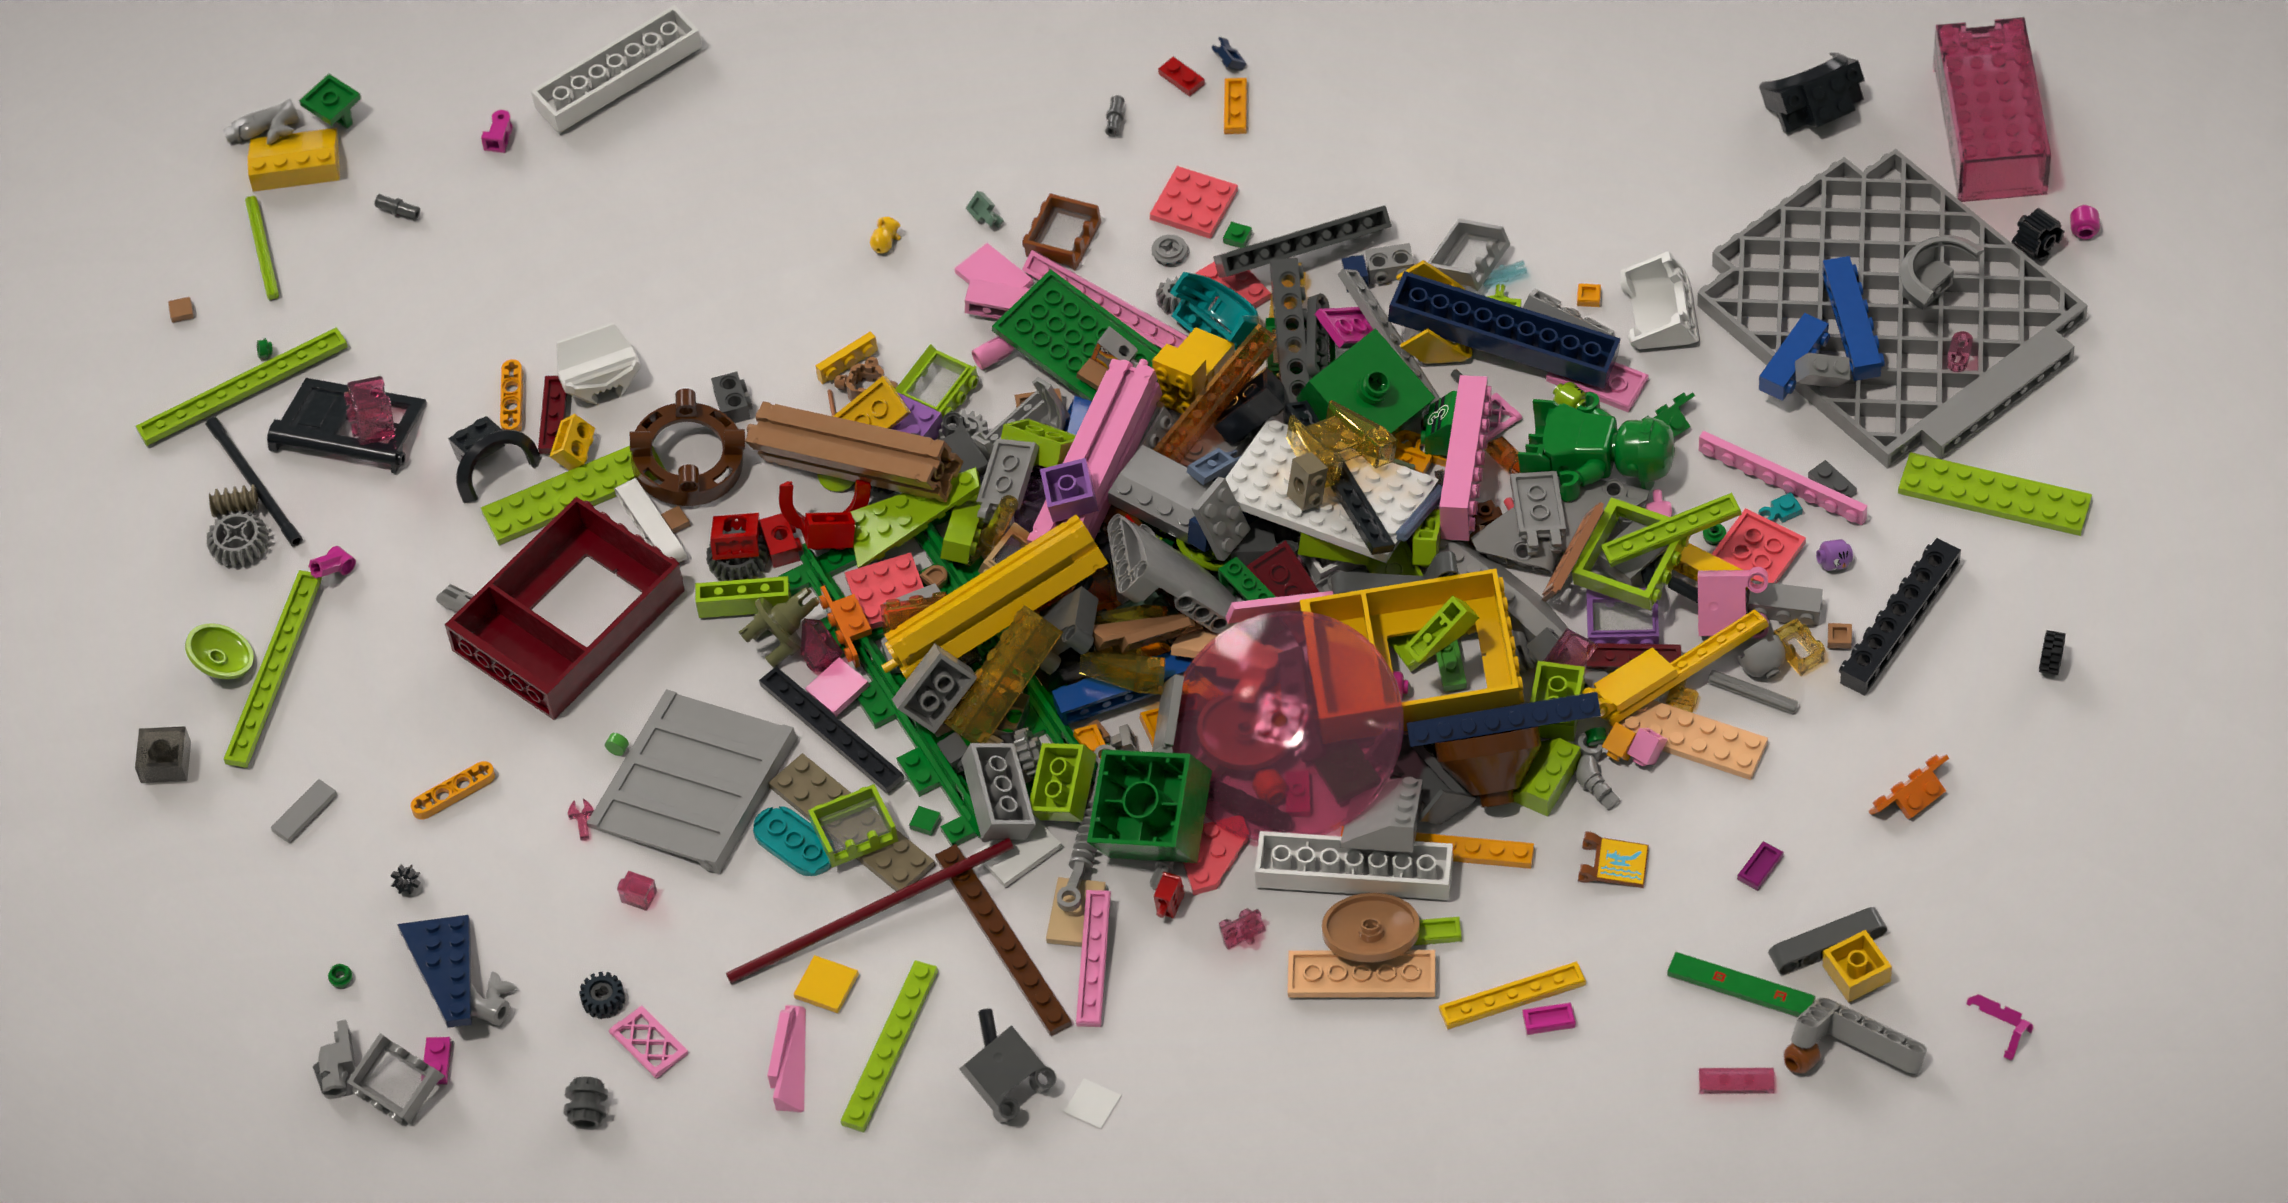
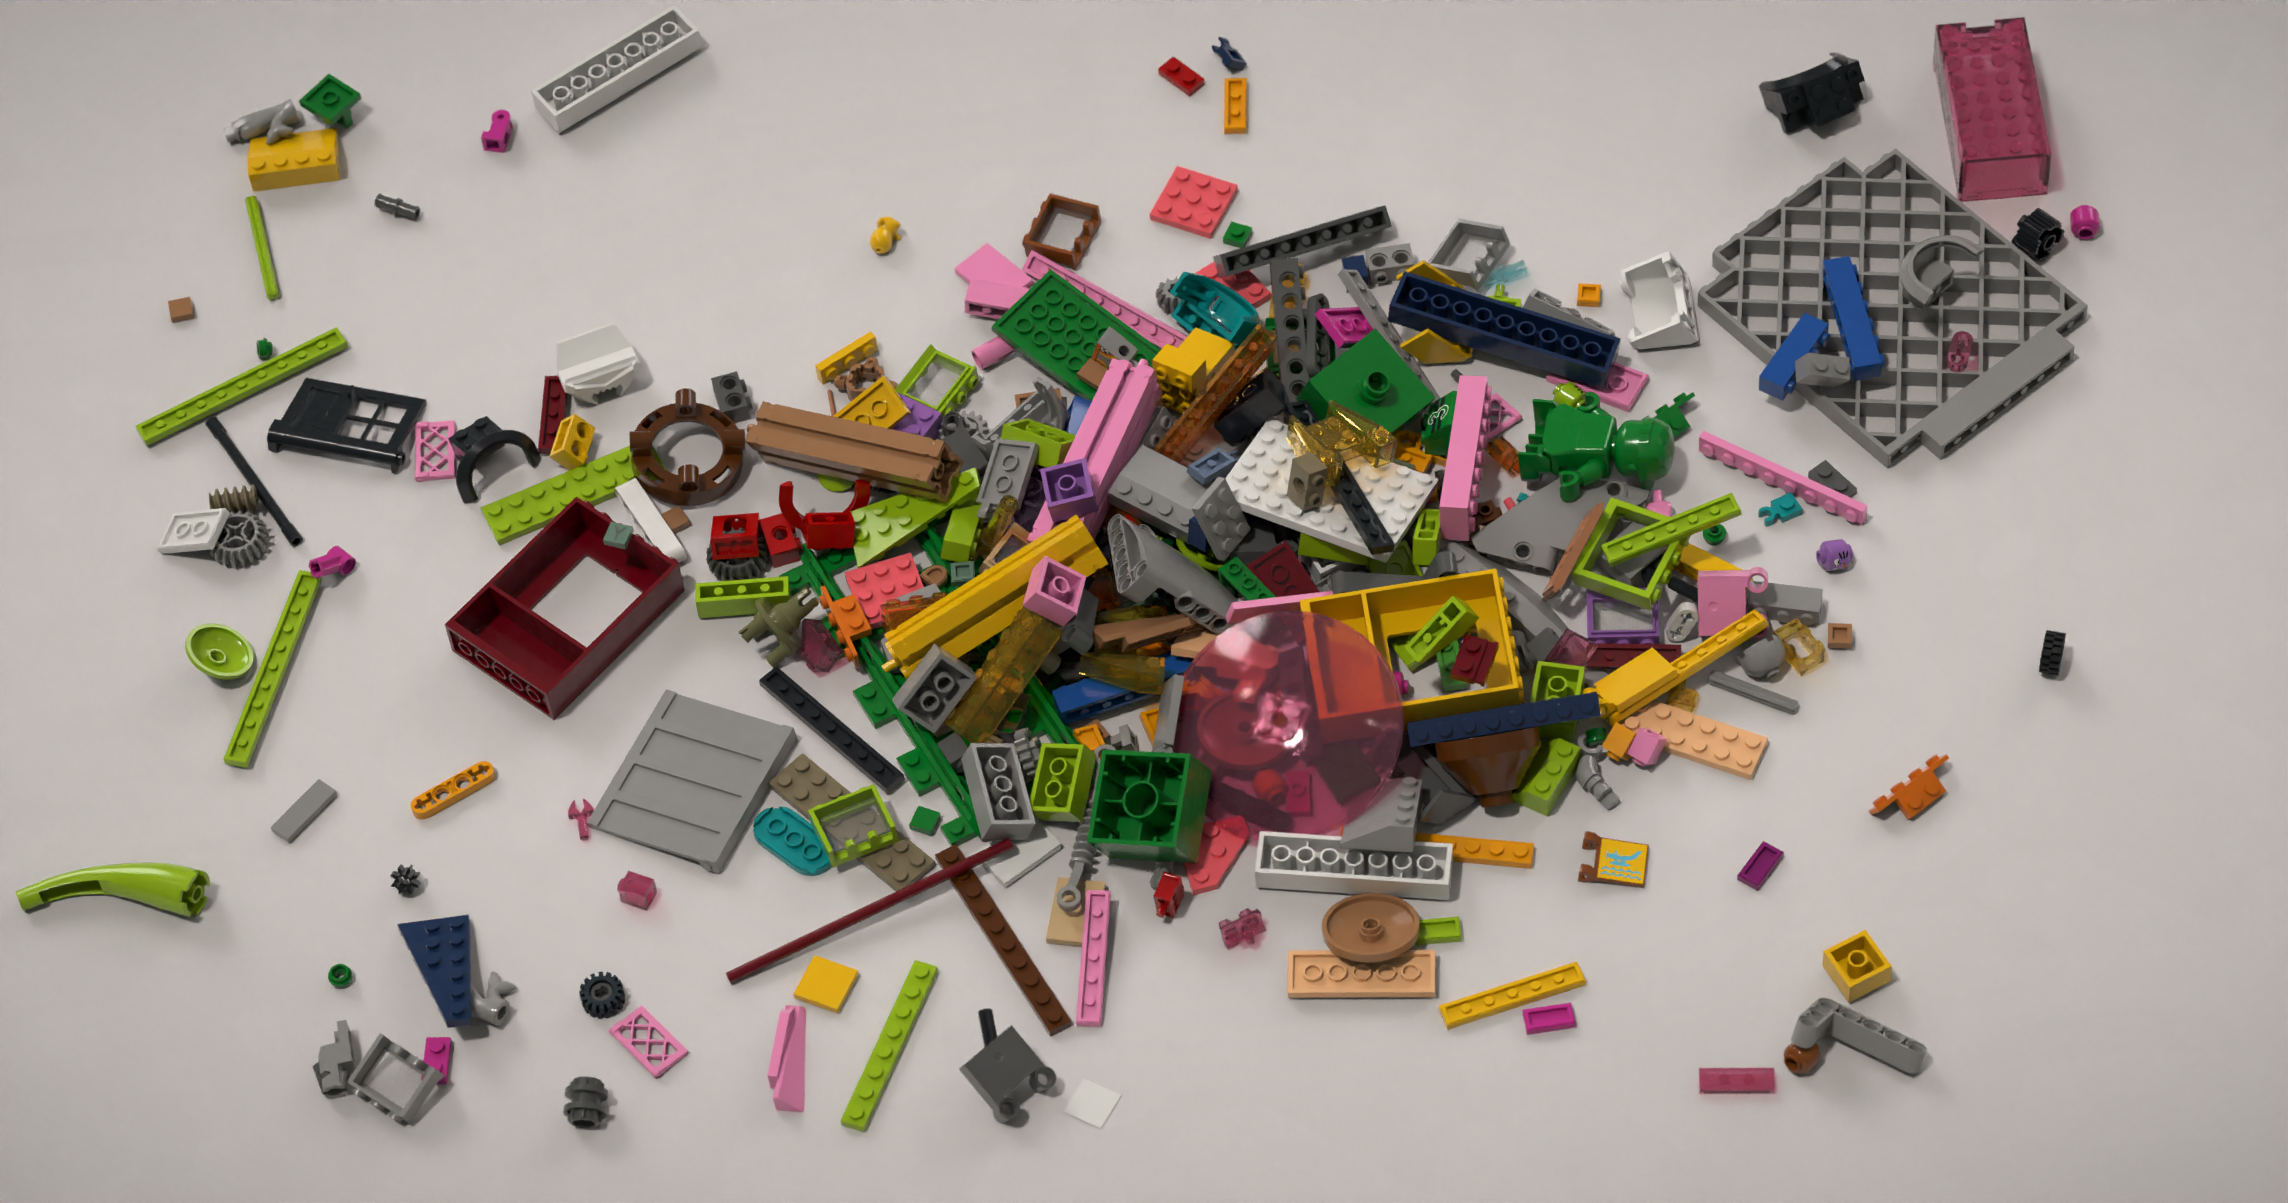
(156, 884): none -> lime brick
(163, 754): clear smoke brick -> none
(193, 531): none -> white tile
(369, 410): clear pink piece -> none
(434, 473): none -> bright pink window
(453, 597): light grey arm -> none
(511, 397): light orange beam -> none
(616, 744): bright green piece -> none
(618, 535): none -> sand green tile
(837, 686): bright pink tile -> none
(962, 573): none -> sand green tile
(981, 209): sand green plate -> none
(1054, 591): none -> bright pink brick
(1114, 116): dark grey pin -> none
(1163, 244): light grey gear -> none
(1419, 514): sand blue axle -> none
(1474, 660): none -> dark red plate
(1538, 509): light grey tile -> none
(1677, 620): none -> white beam
(1739, 985): green tile -> none
(1760, 543): coral plate -> none
(1809, 946): dark grey beam -> none
(1946, 560): black brick -> none
(1995, 494): lime plate -> none
(2008, 1015): dark pink piece -> none

